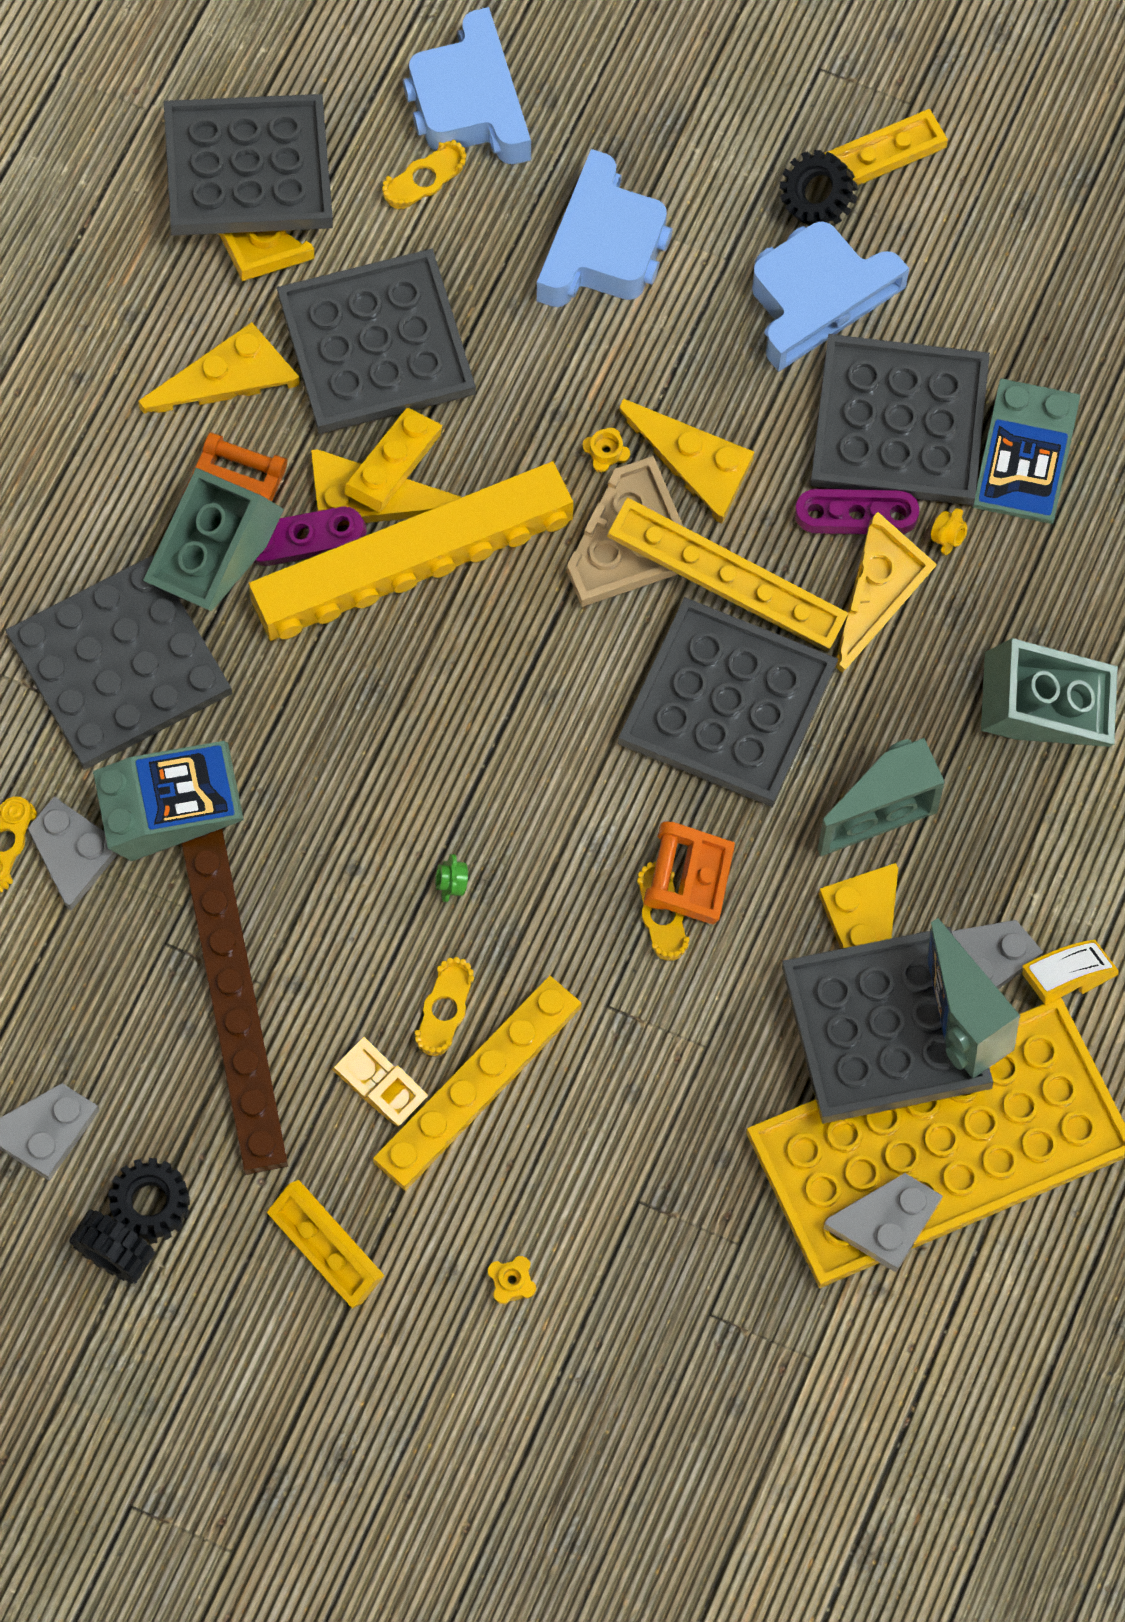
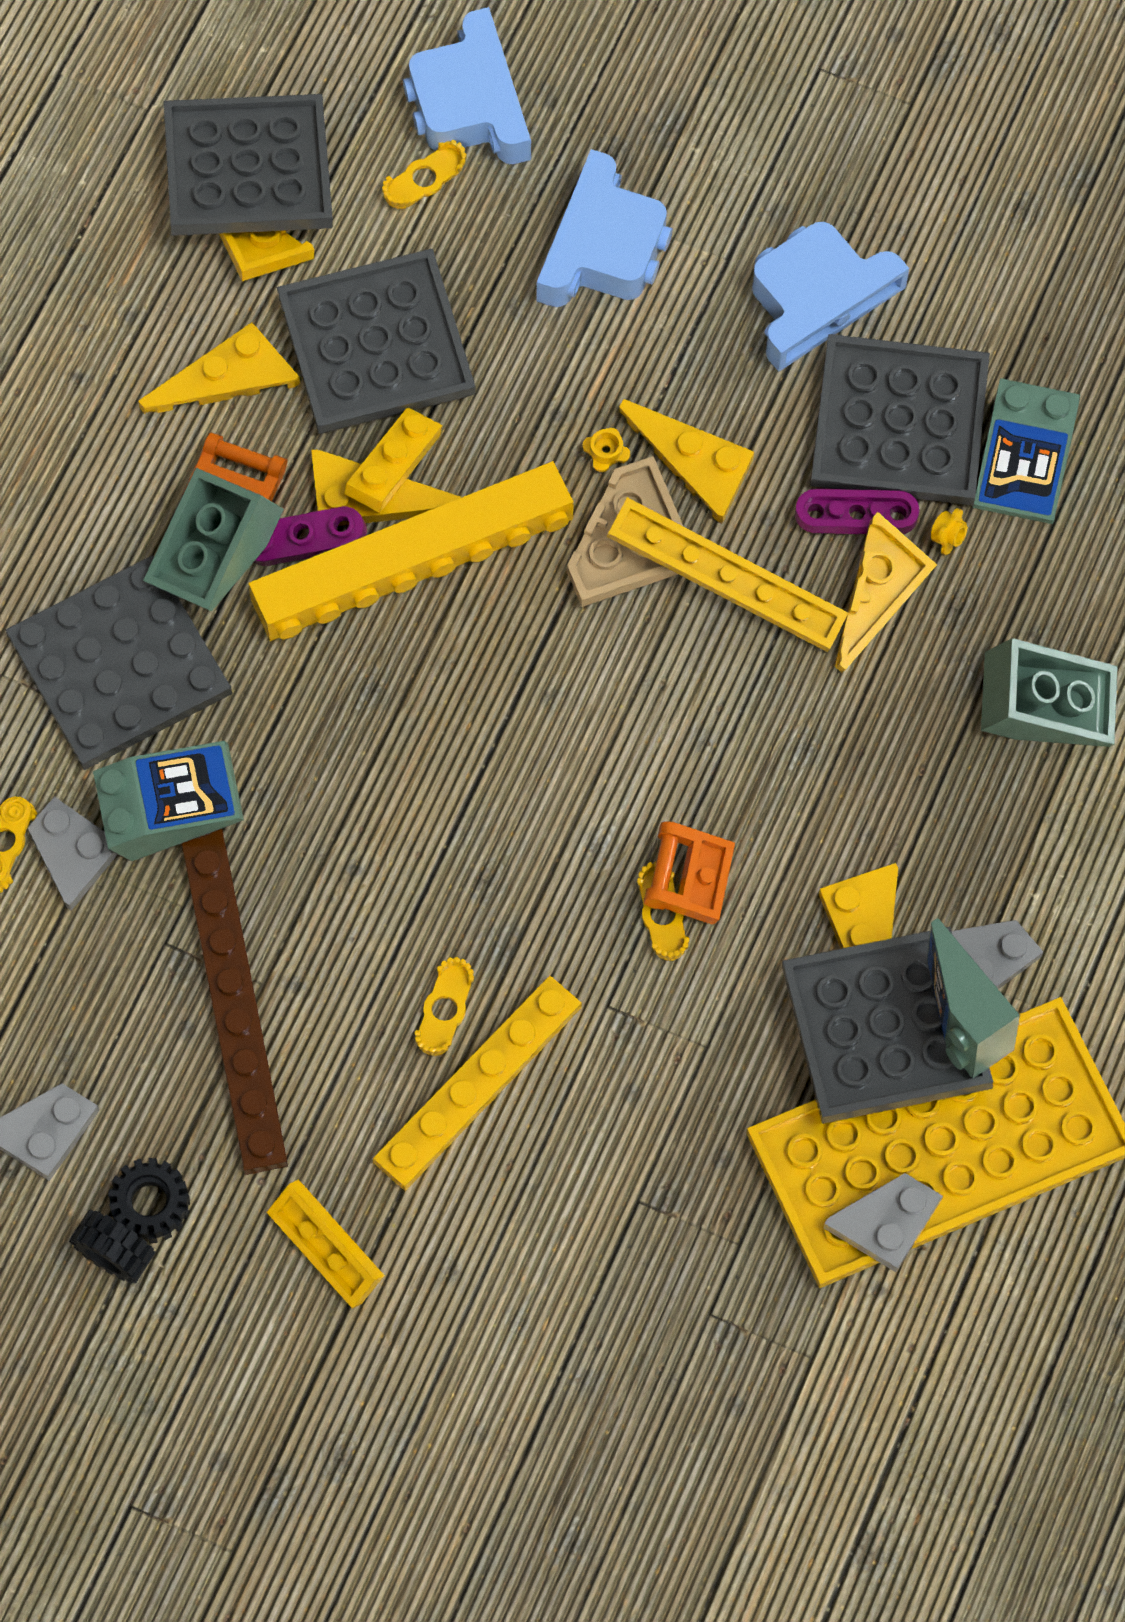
(379, 1082): yellow slope -> none
(451, 878): bright green plate -> none
(506, 1291): yellow plate -> none
(728, 701): dark grey plate -> none
(803, 173): black tyre -> none
(891, 794): sand green slope -> none
(892, 146): yellow plate -> none
(1069, 968): slope -> none

